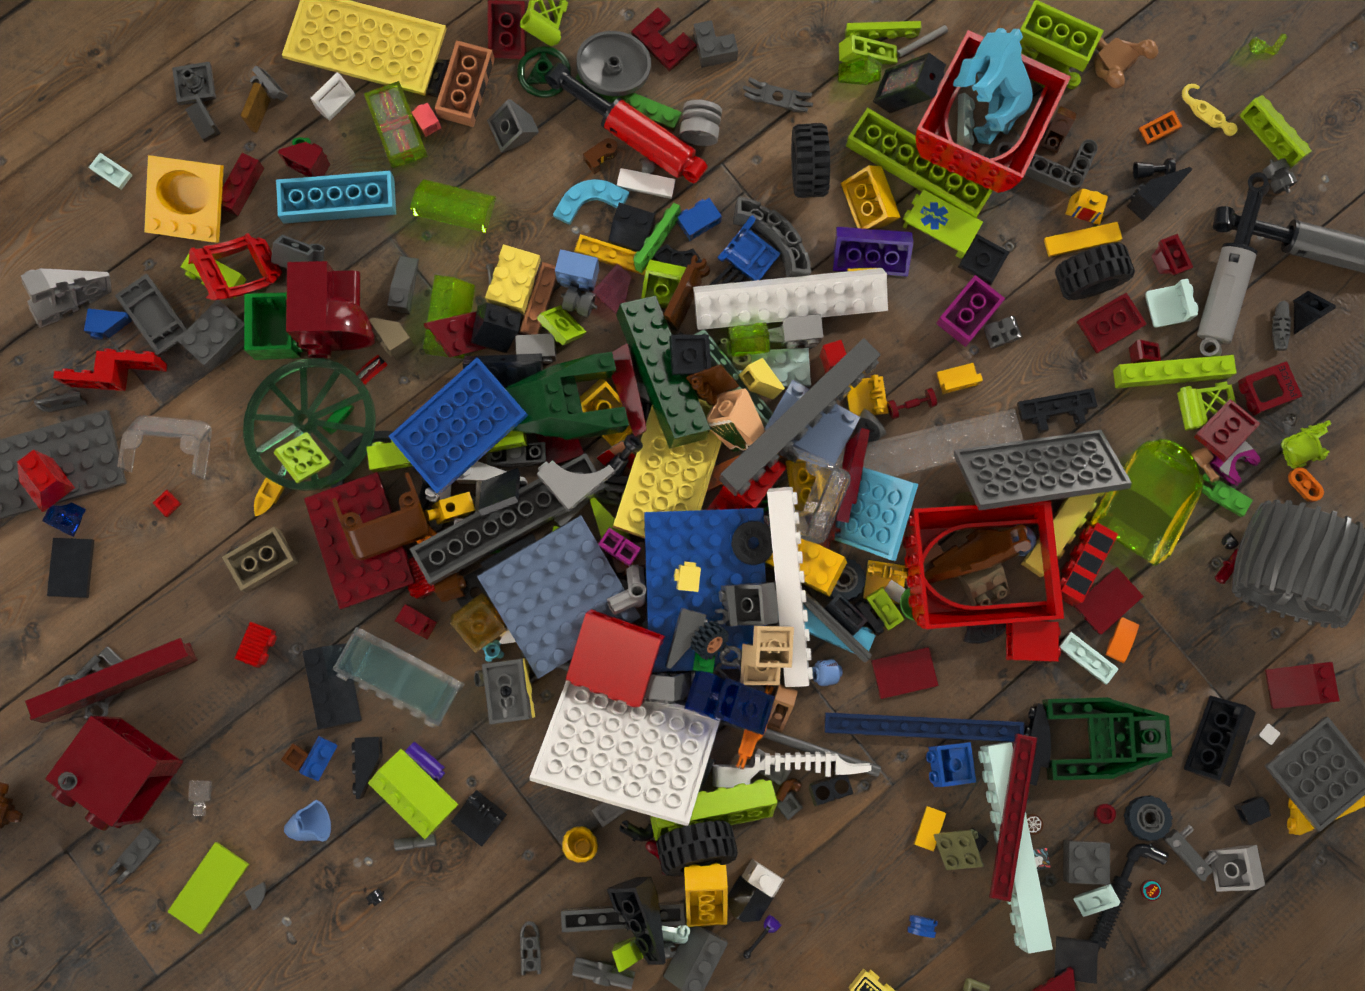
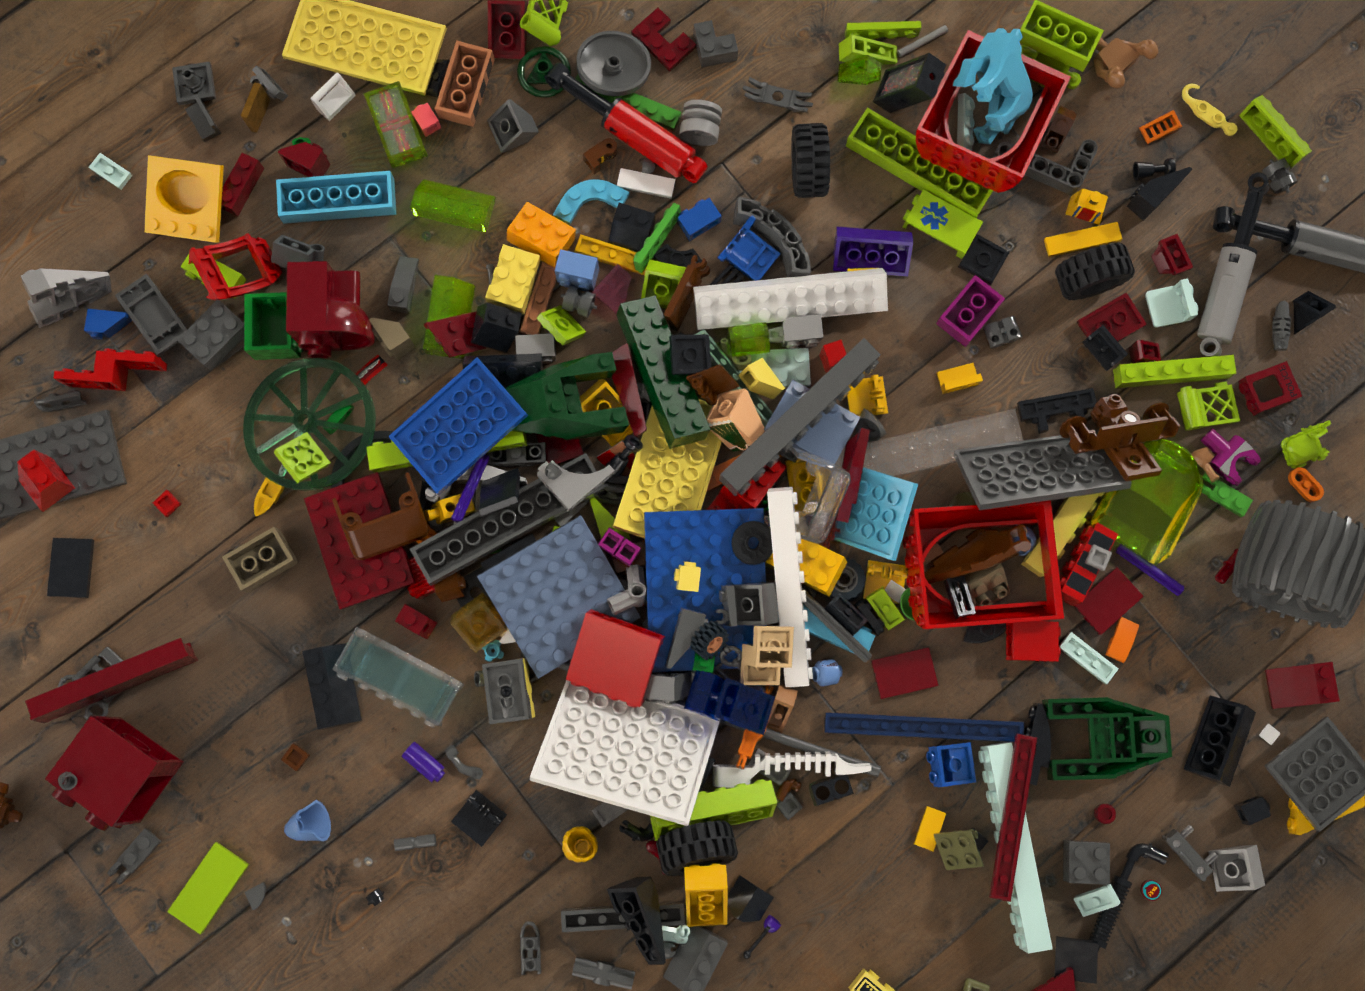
(65, 517): clear blue slope -> none
(194, 437): clear windscreen -> none
(199, 793): clear plate -> none
(256, 645): red brick -> none
(318, 758): blue plate -> none
(368, 756): black slope -> none
(413, 794): lime slope -> none
(469, 489): none -> dark purple axle
(473, 772): none -> dark grey piece
(540, 233): none -> light orange brick
(552, 471): none -> dark grey hinge
(626, 953): lime slope -> none
(762, 878): white torso -> none
(870, 198): yellow slope -> none
(922, 926): blue wheel -> none
(930, 398): dark red wheel -> none
(956, 597): none -> black tile
(1035, 824): reddish brown tile -> none
(1041, 858): tile -> none
(1098, 557): none -> light grey tile
(1104, 348): none -> black hinge
(1122, 435): none -> reddish brown piece
(1150, 570): none -> dark purple axle
(1160, 818): black wheel -> none
(1227, 430): dark red tile -> none
(1230, 540): black hinge -> none
(1259, 46): clear neon green plate -> none

